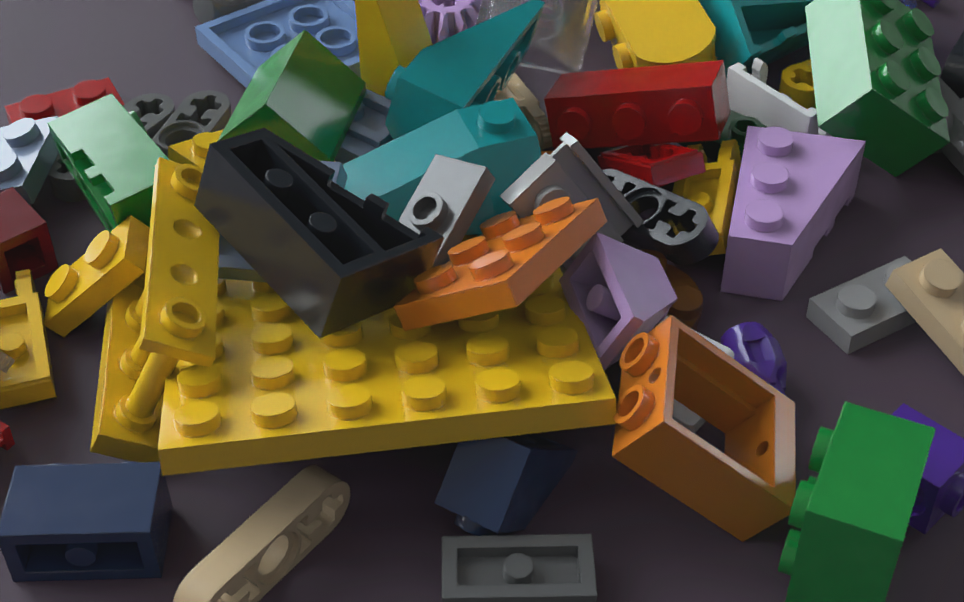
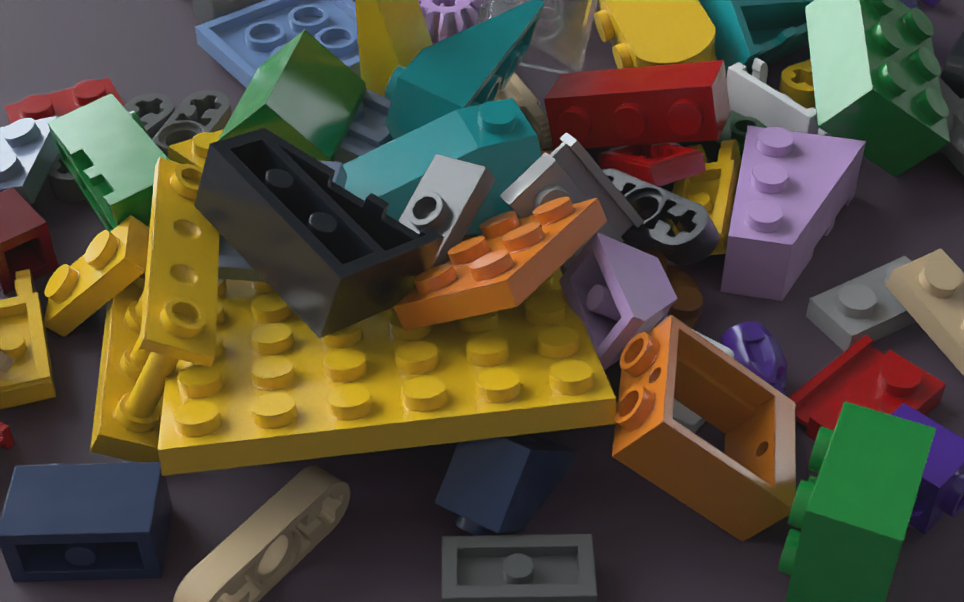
(868, 380): none -> red plate

